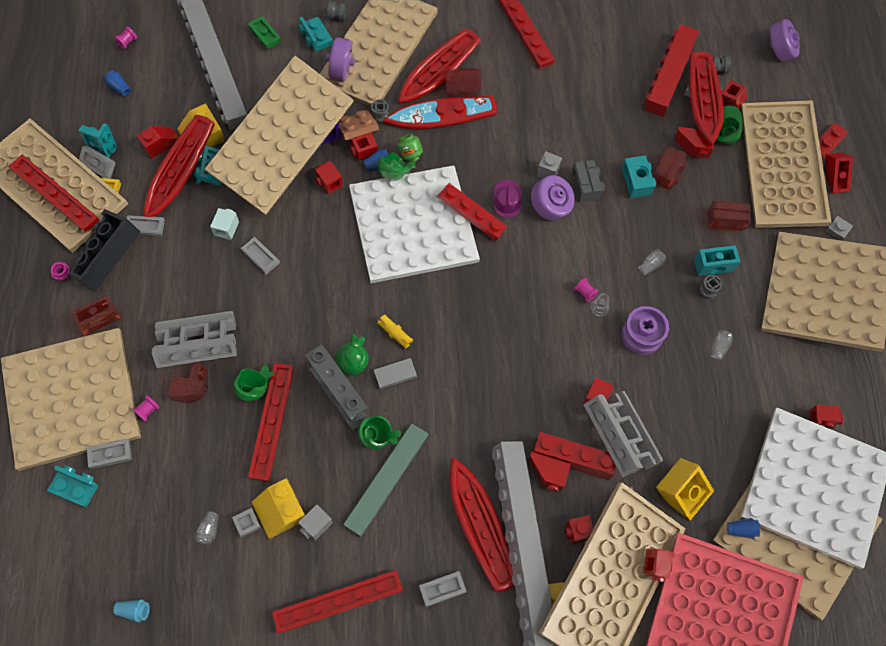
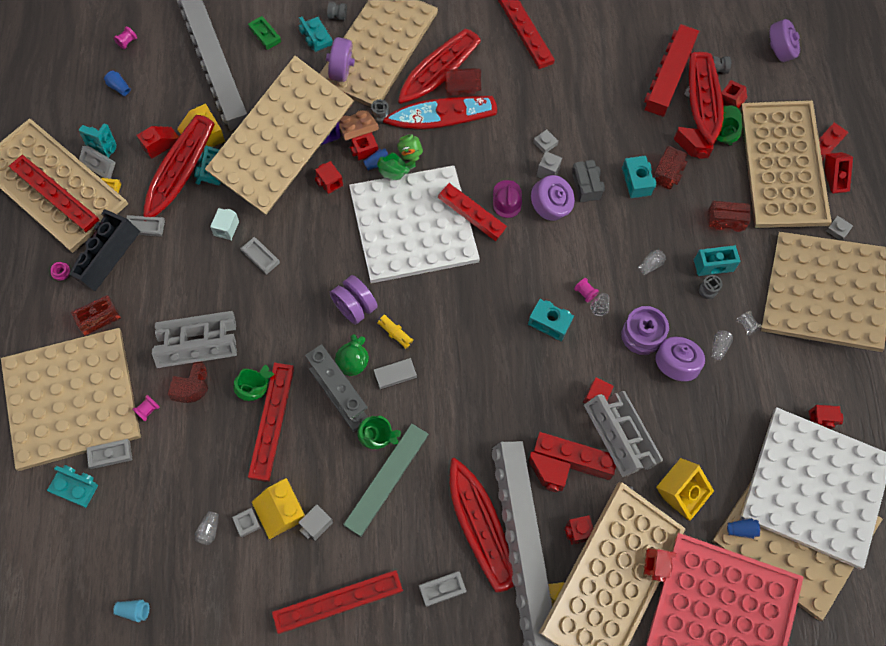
(353, 299): none -> medium lavender wheel
(545, 141): none -> light grey plate
(555, 329): none -> teal brick
(680, 358): none -> medium lavender wheel
(749, 323): none -> clear bush

